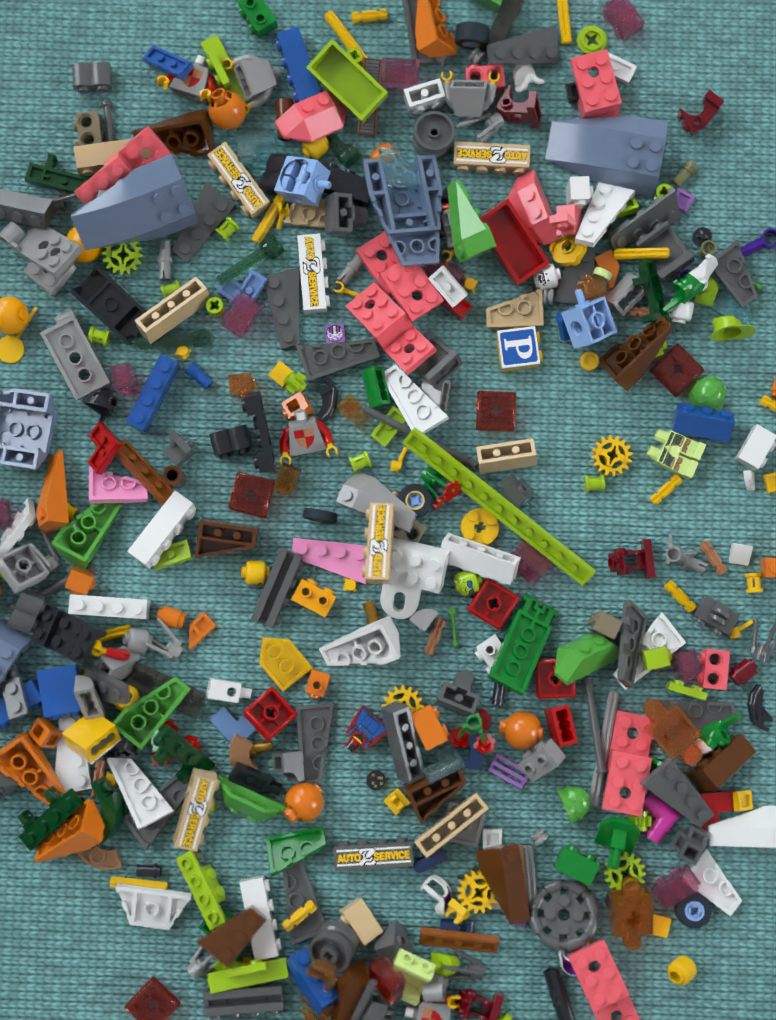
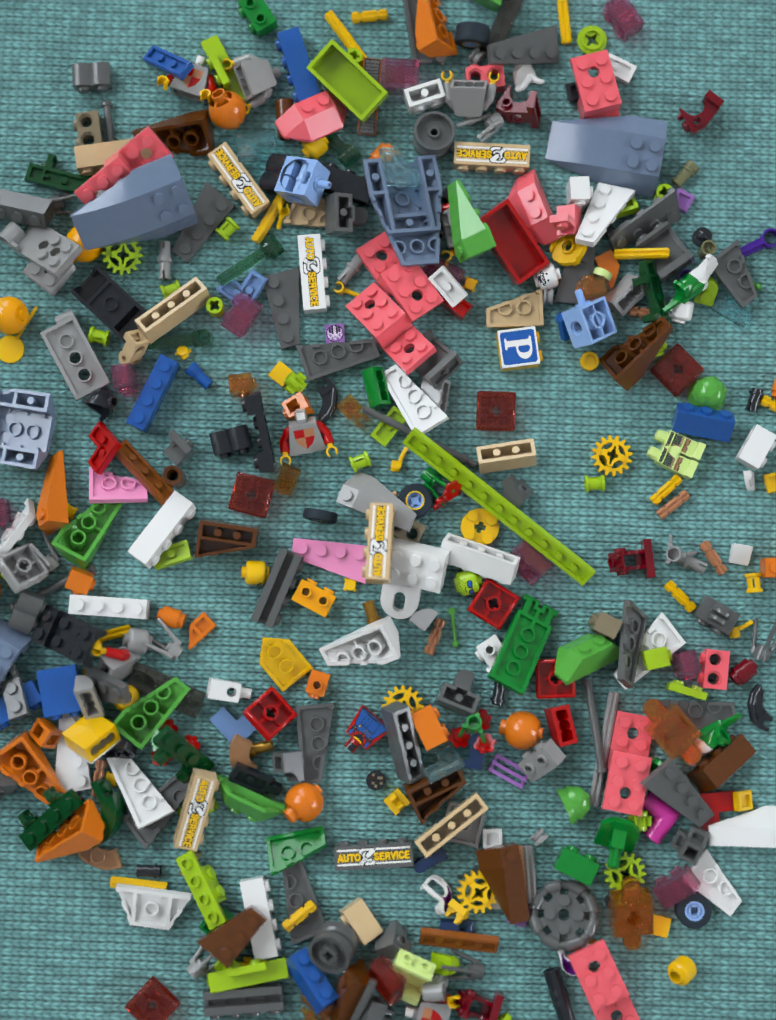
(134, 347): none -> tan leg
(323, 971): clear orange bracket -> none
(673, 504): none -> nougat axle
(730, 328): lime piece -> none
(754, 399): none -> black pin

